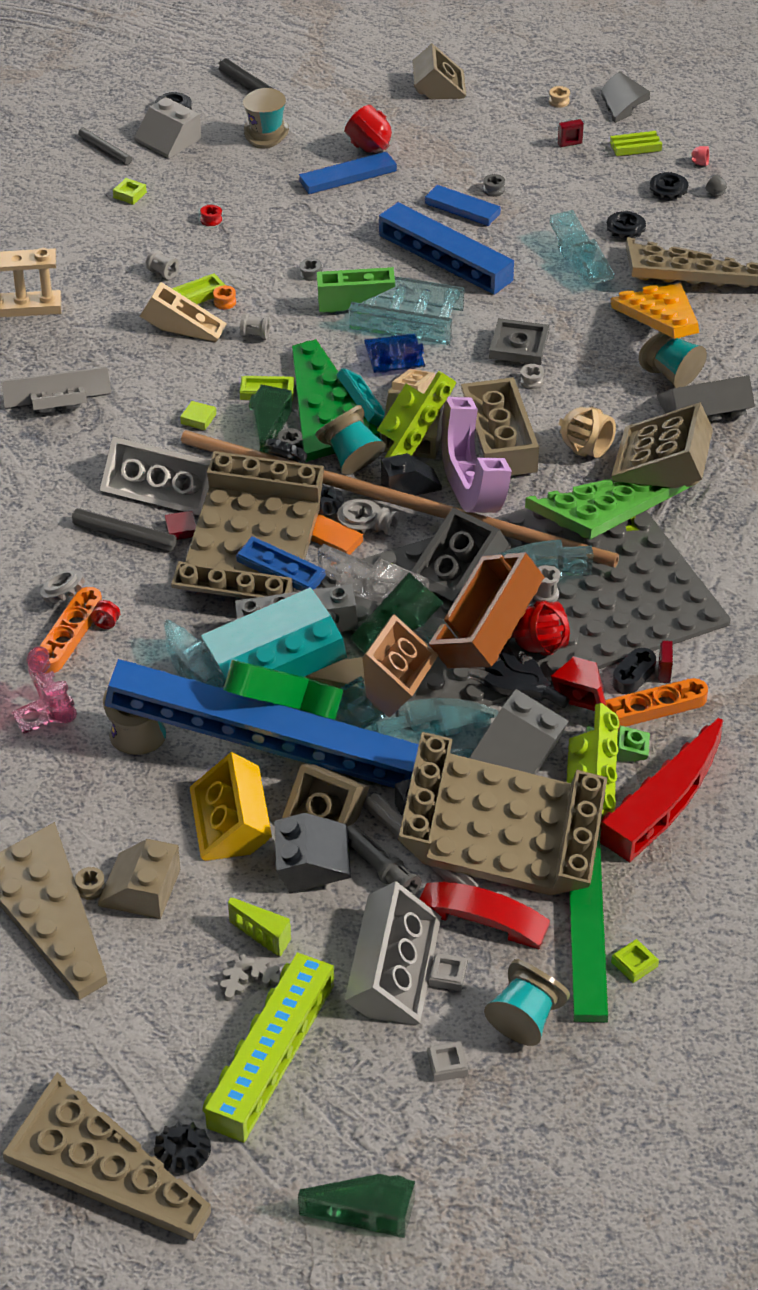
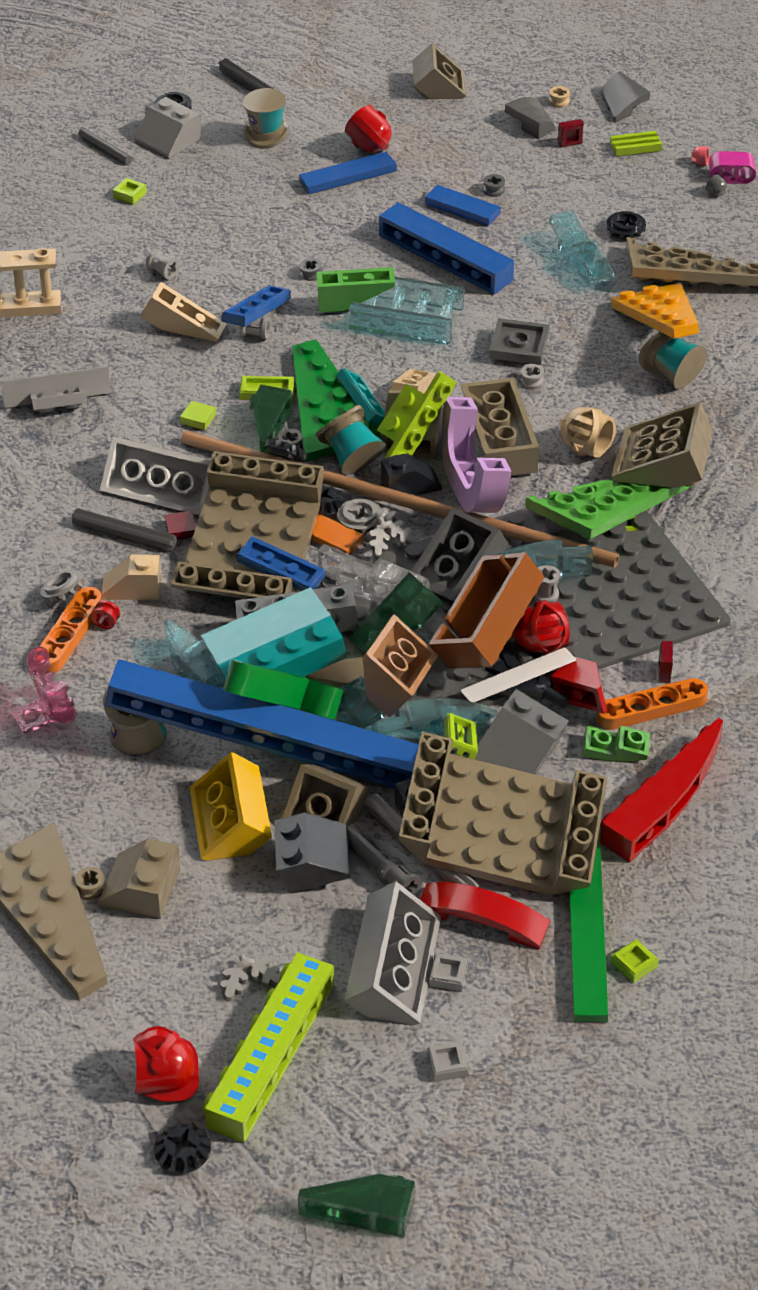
(96, 1157): dark tan wing -> none
(134, 579): none -> tan slope
(165, 1065): none -> red helmet
(200, 289): lime tile -> none
(211, 215): red bush -> none
(224, 297): orange bush -> none
(256, 305): none -> blue tile
(260, 924): lime slope -> none
(394, 530): none -> light grey animal
(395, 353): clear blue hinge -> none
(457, 732): none -> lime tile
(518, 675): none -> white sticker
(525, 1003): dark tan hat -> none
(532, 115): none -> dark grey slope
(597, 753): lime bracket -> none
(629, 667): black beam -> none
(669, 185): black gear -> none
(716, 397): dark grey slope -> none
(731, 166): none -> dark pink beam

